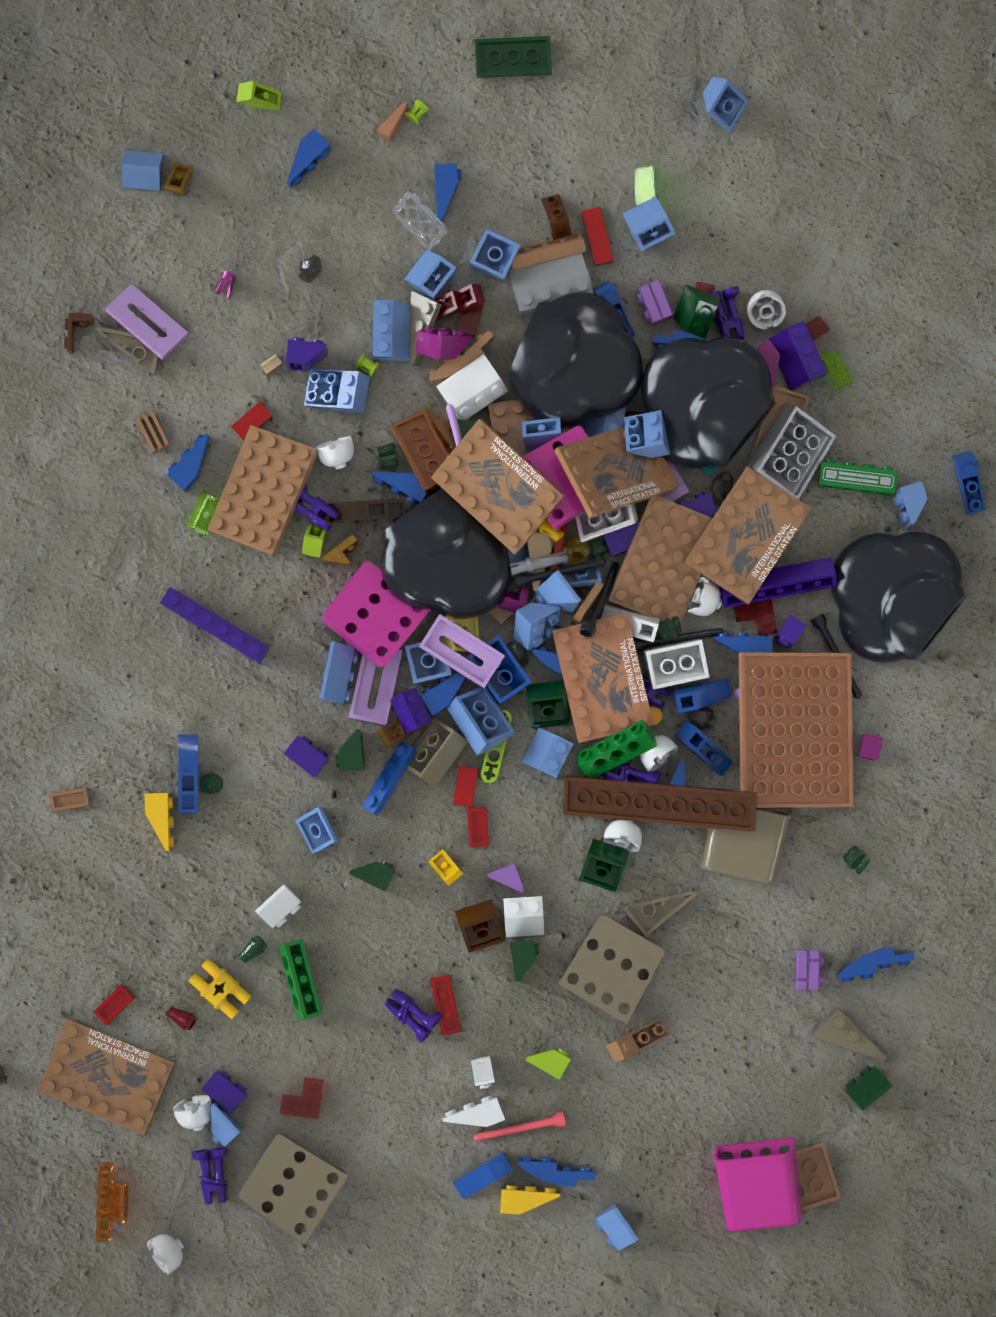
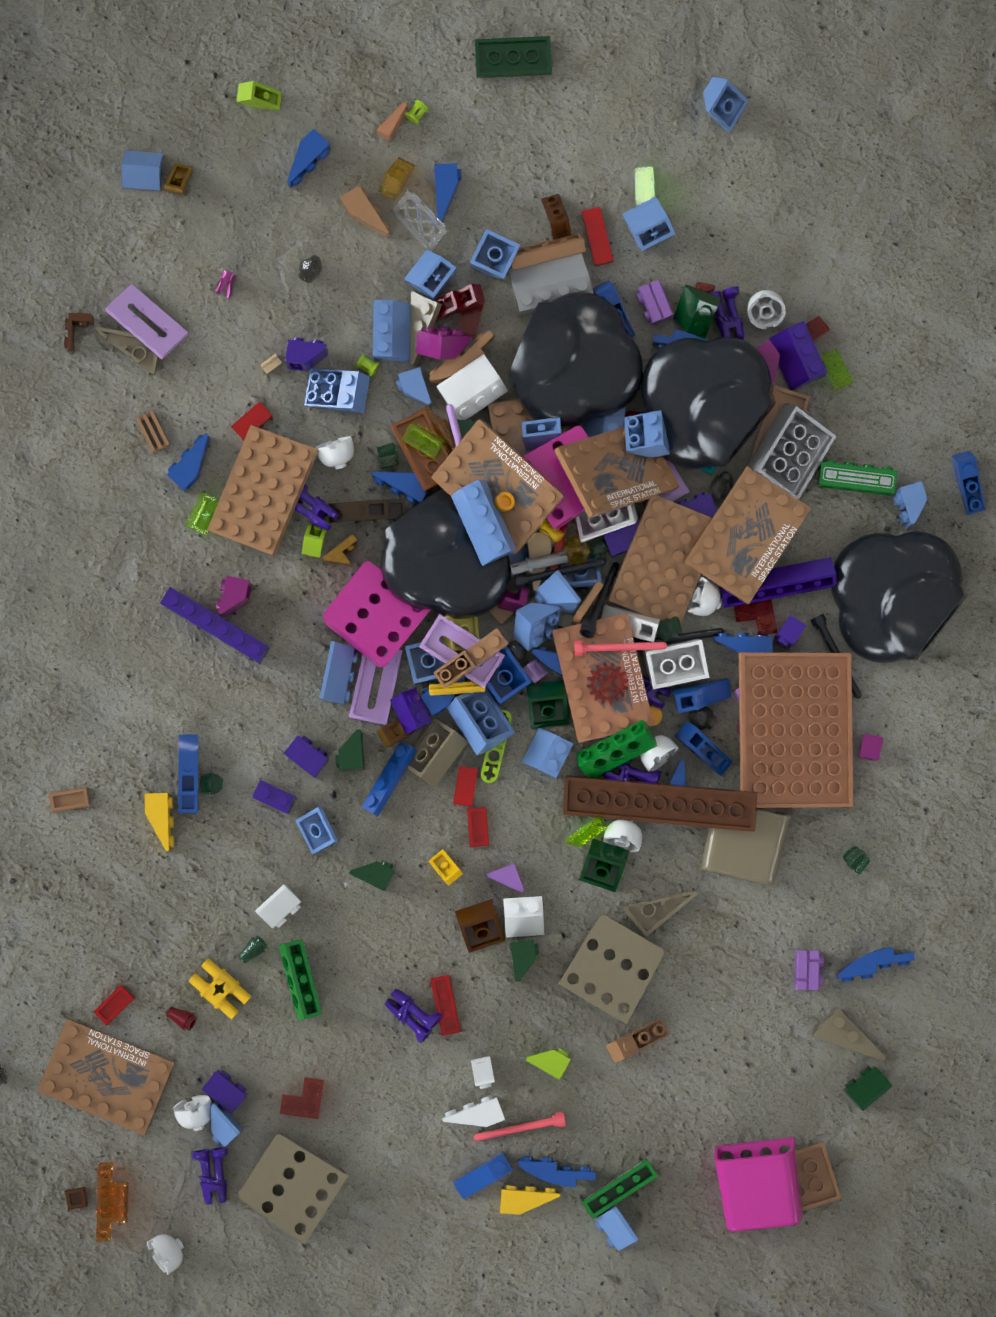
(76, 1198): none -> reddish brown tile
(234, 595): none -> magenta slope
(274, 797): none -> dark purple brick
(360, 209): none -> medium nougat slope
(396, 178): none -> clear yellow slope
(414, 386): none -> medium blue slope
(423, 440): none -> clear neon green slope
(455, 688): none -> yellow axle
(471, 658): none -> medium nougat slope
(483, 522): none -> medium blue slope
(504, 501): none -> light orange tile
(535, 671): none -> lavender plate
(581, 647): none -> coral piece
(586, 832): none -> clear neon green slope
(613, 675): none -> clear red gear
(619, 1188): none -> green brick

